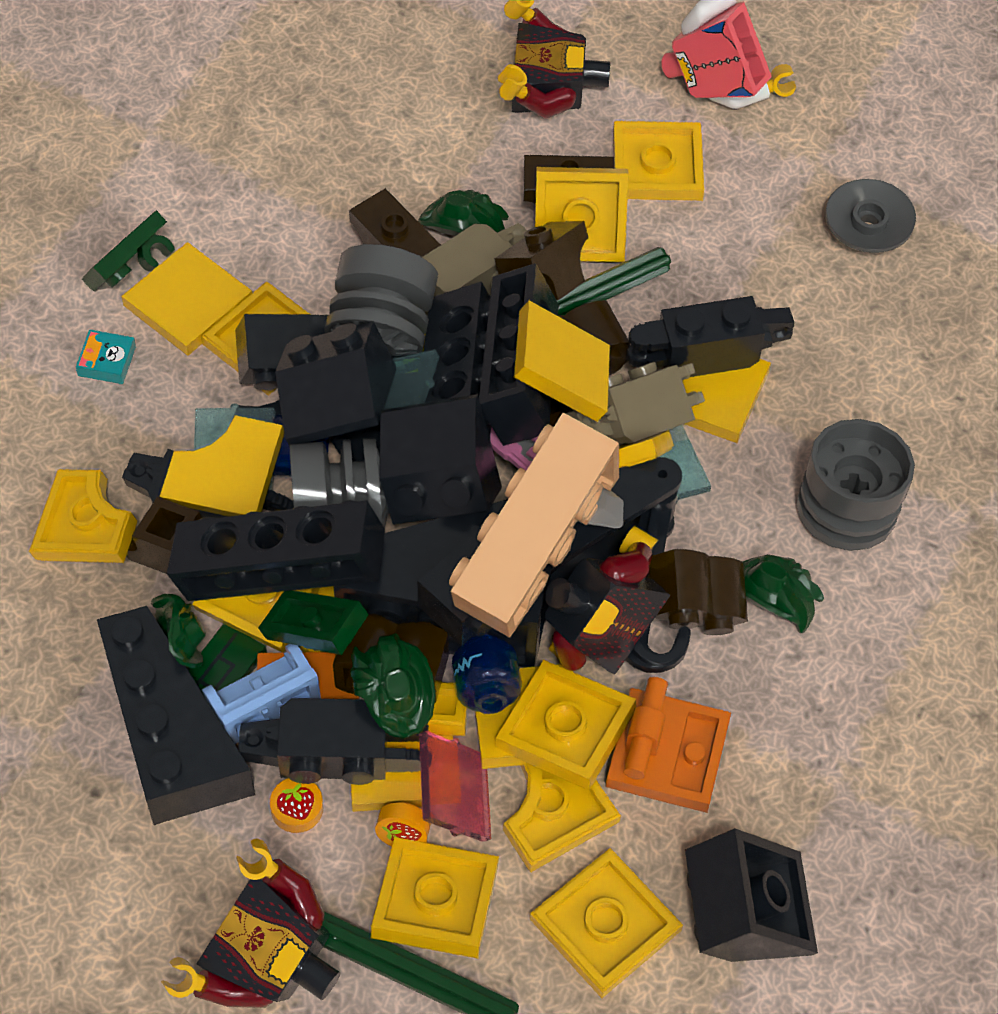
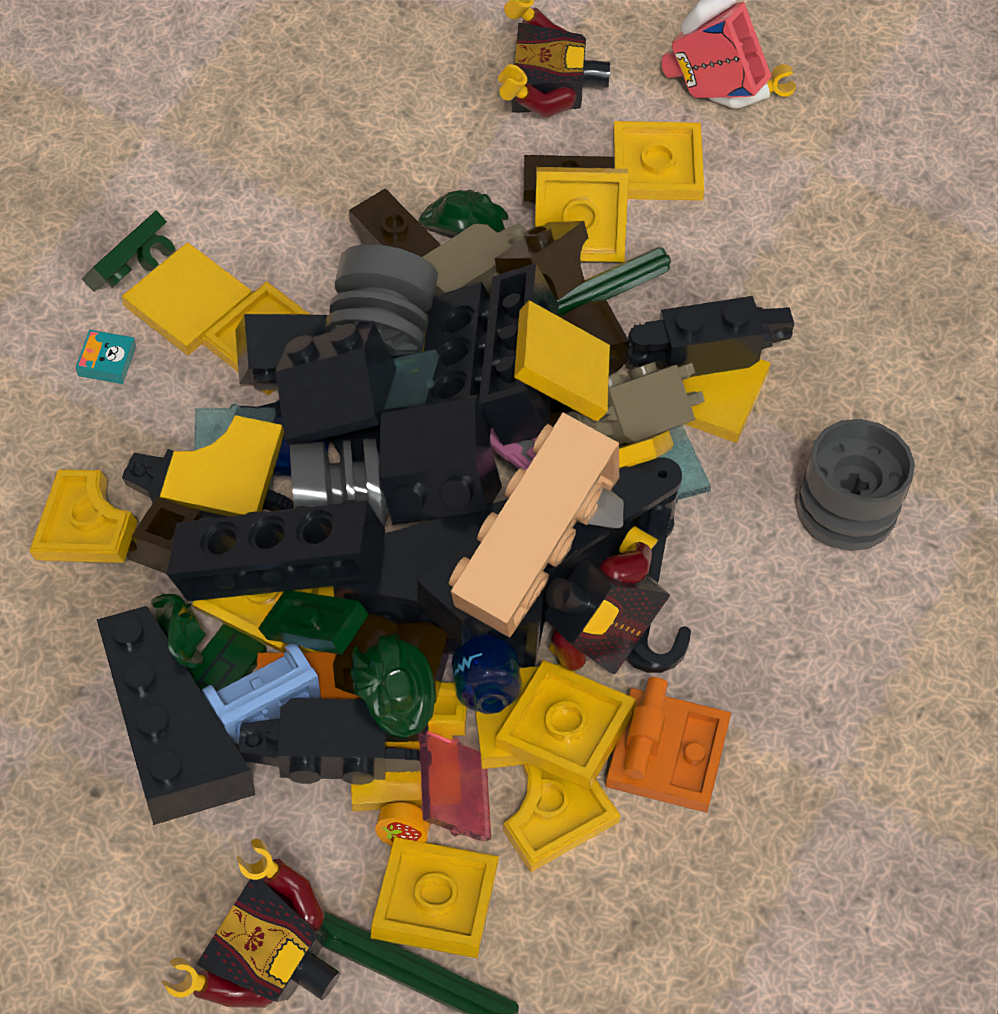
(296, 806): tile -> none
(606, 922): yellow tile -> none
(701, 589): dark brown brick -> none
(749, 899): black slope -> none
(782, 589): dark green hat -> none
(874, 202): dark grey dish -> none

